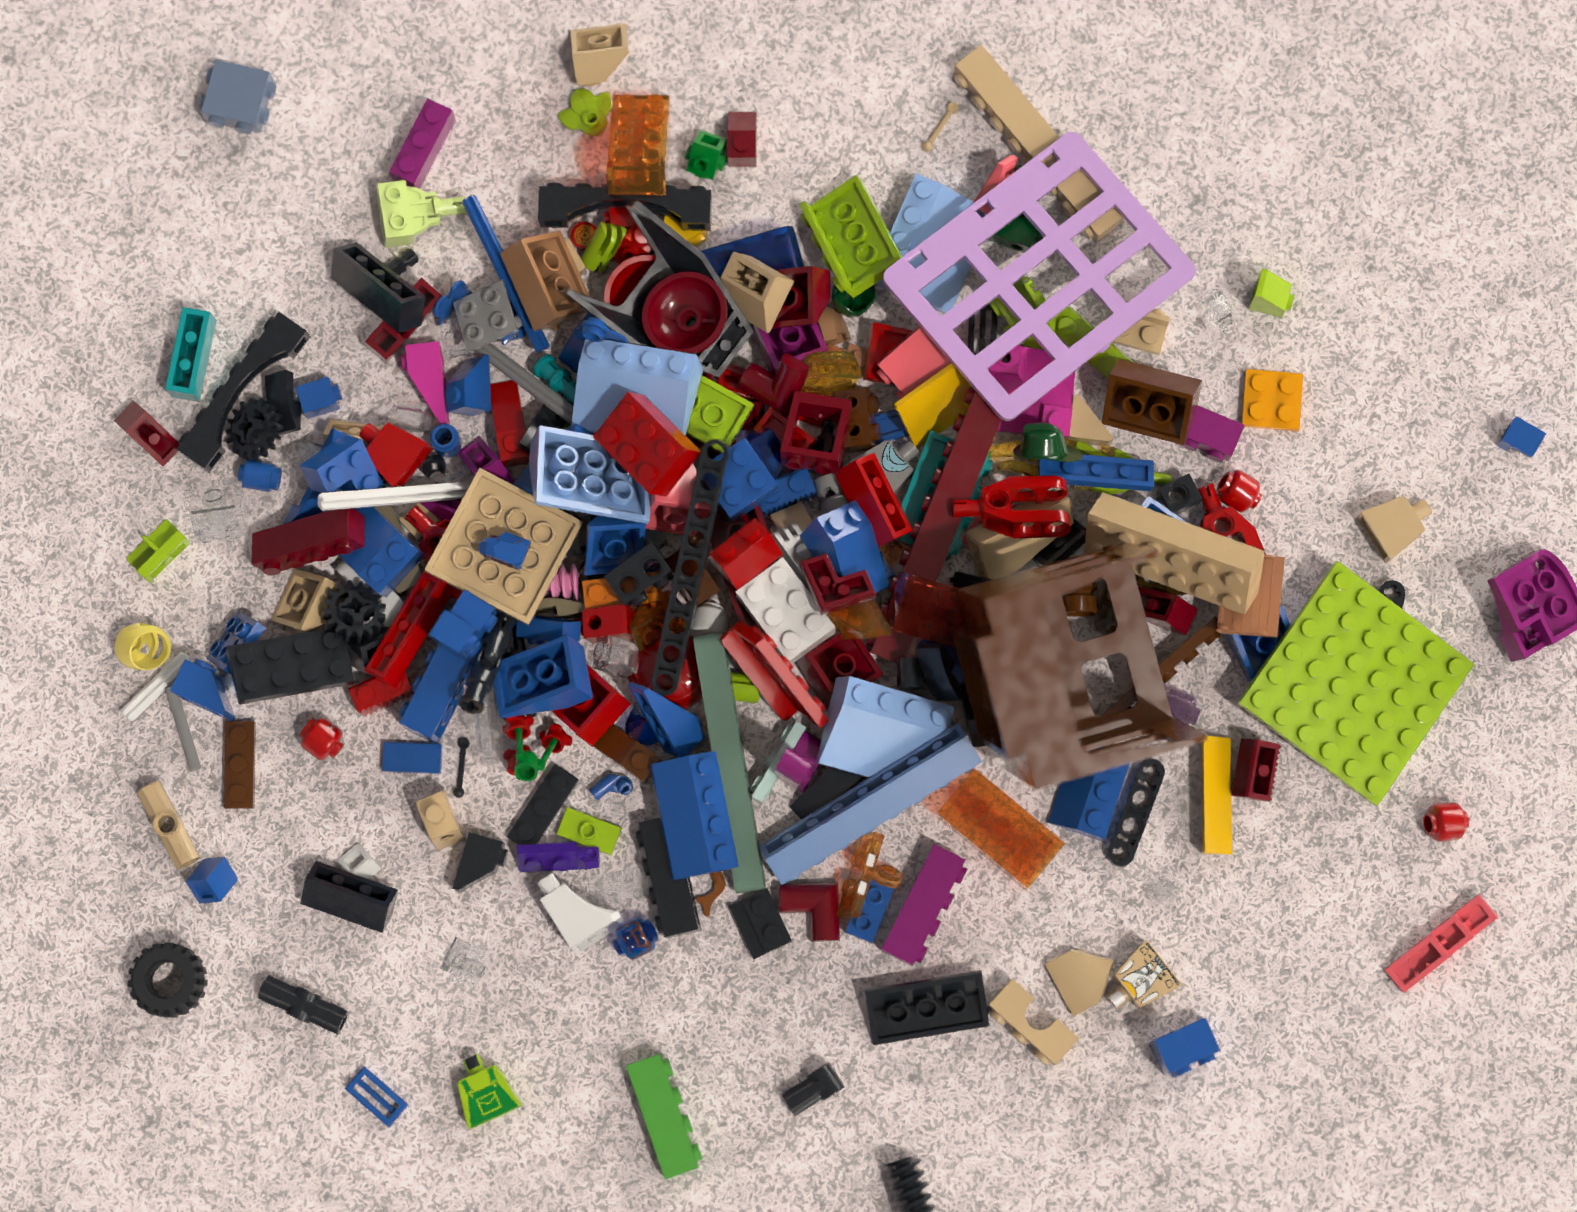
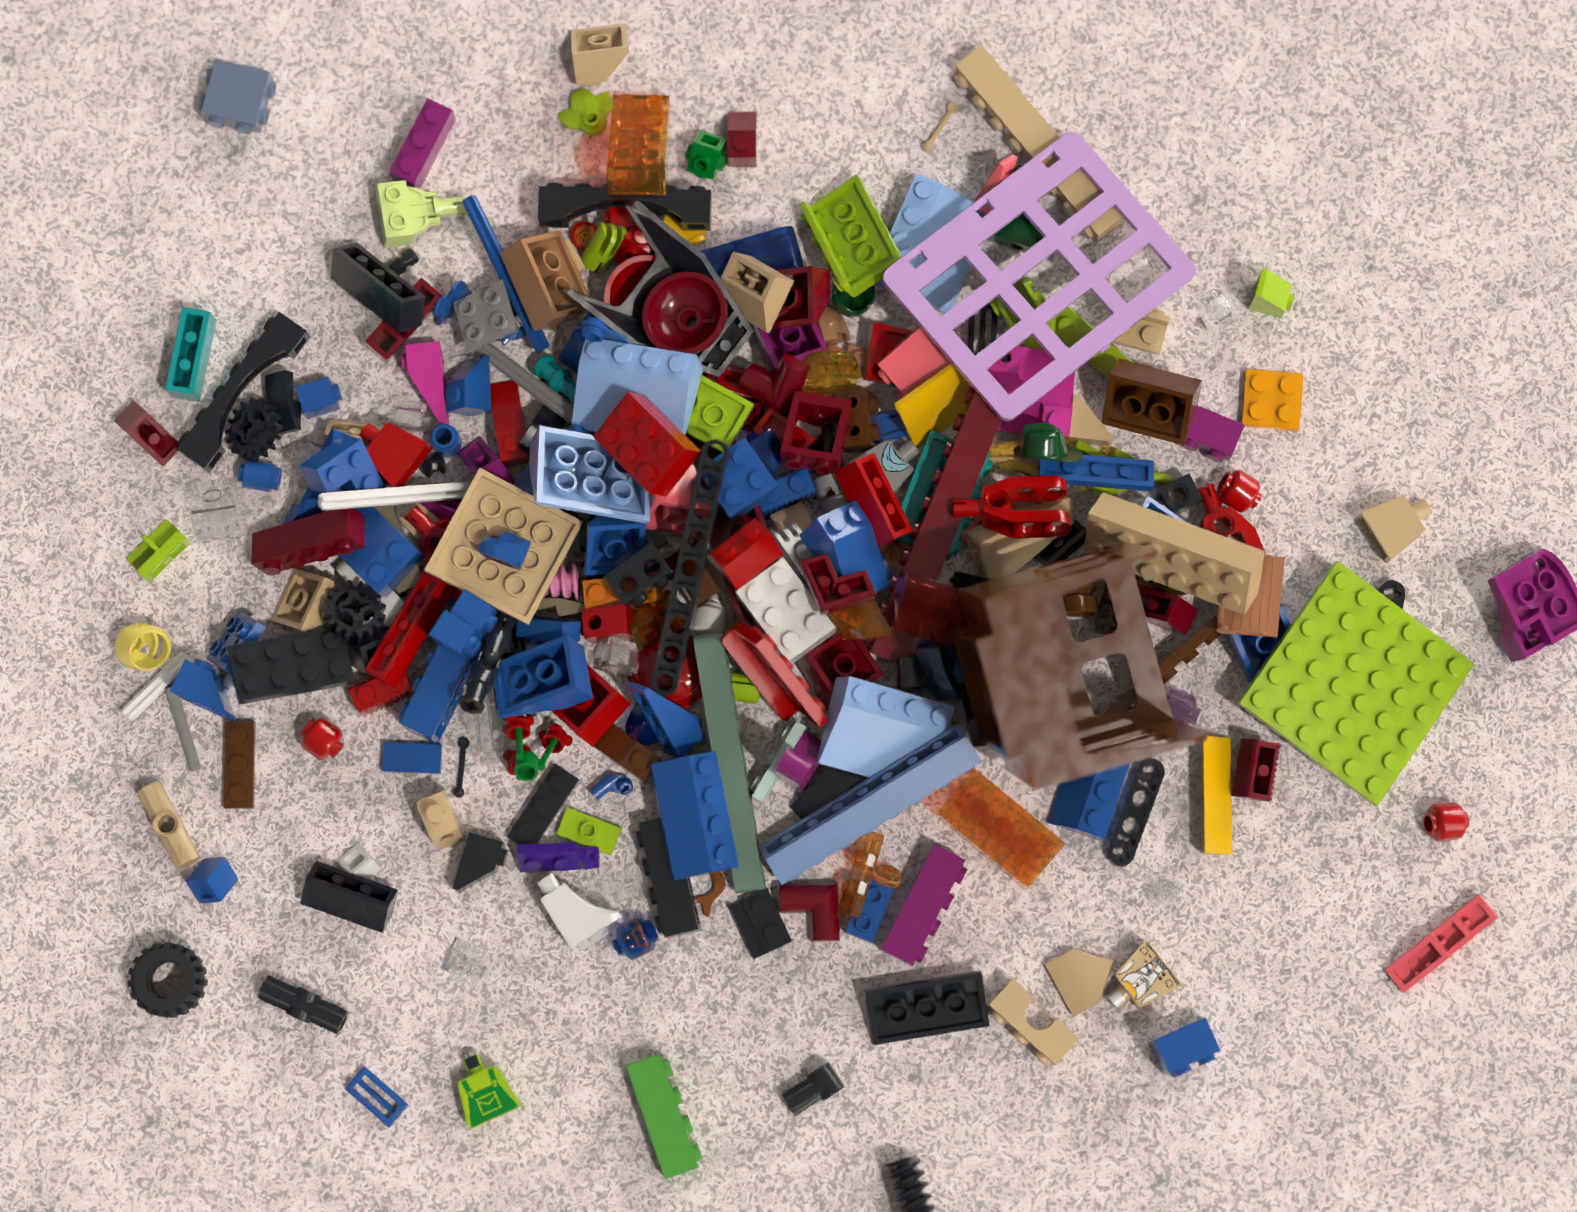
(1521, 437): blue panel -> none

